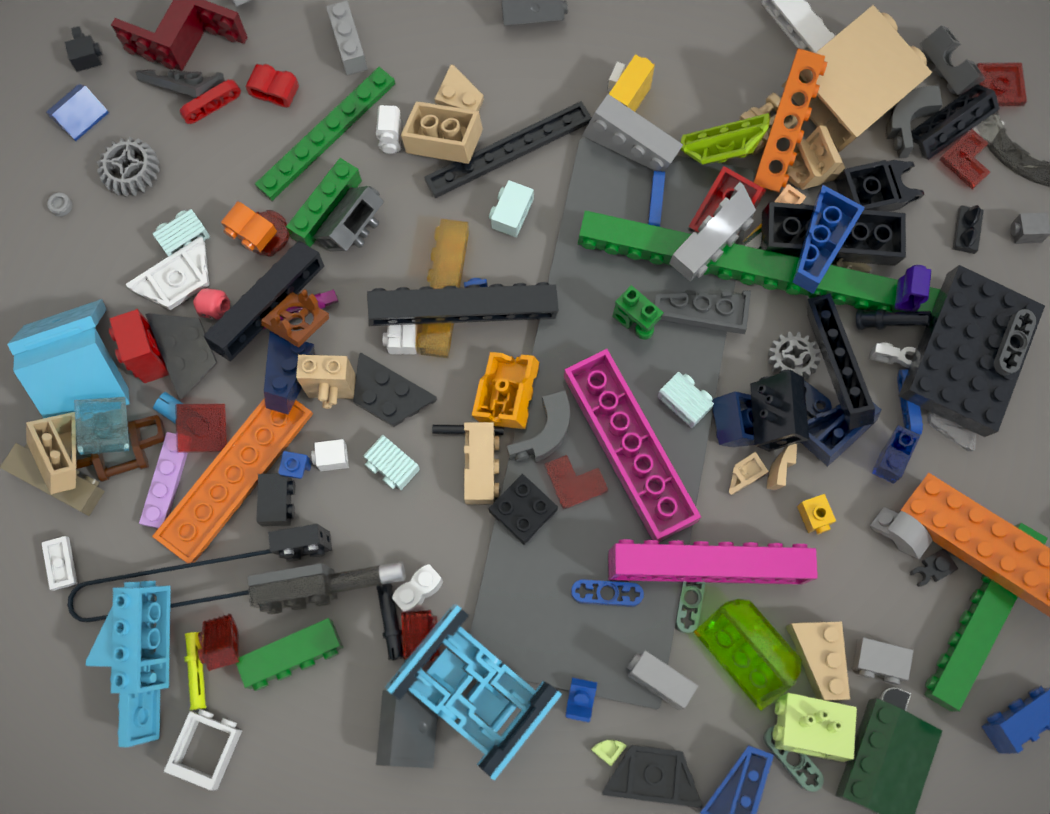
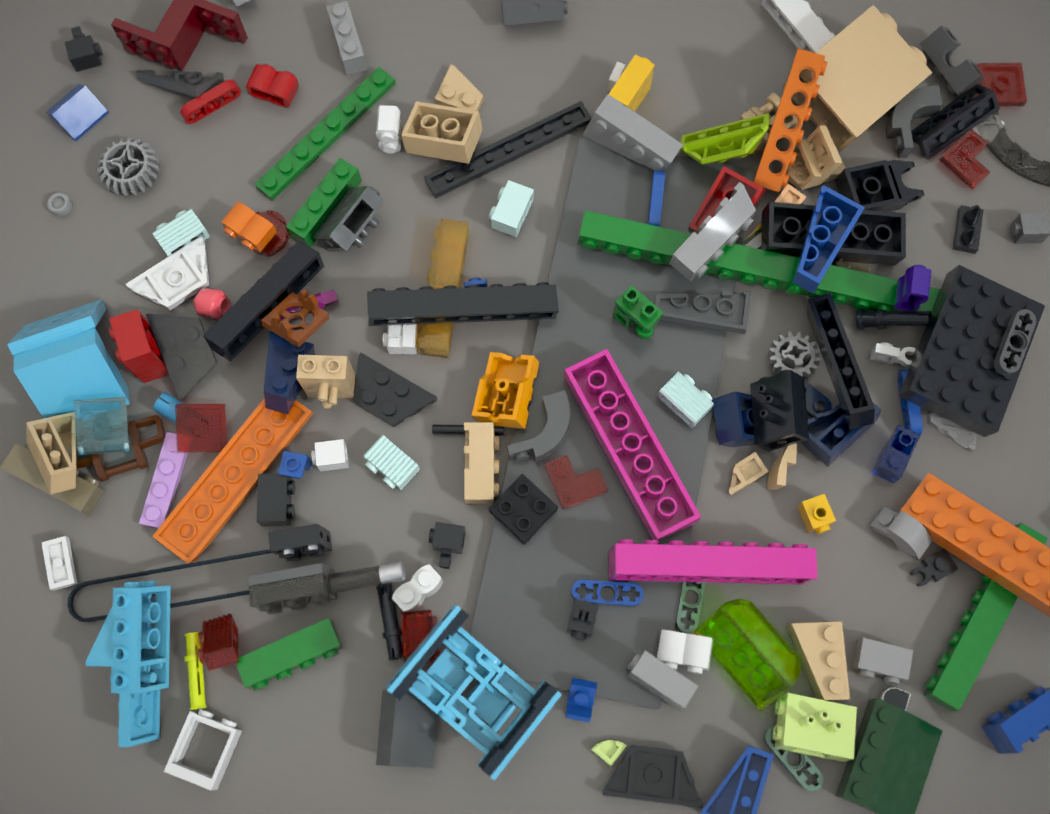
(448, 540): none -> black brick
(582, 619): none -> black brick
(685, 650): none -> white brick

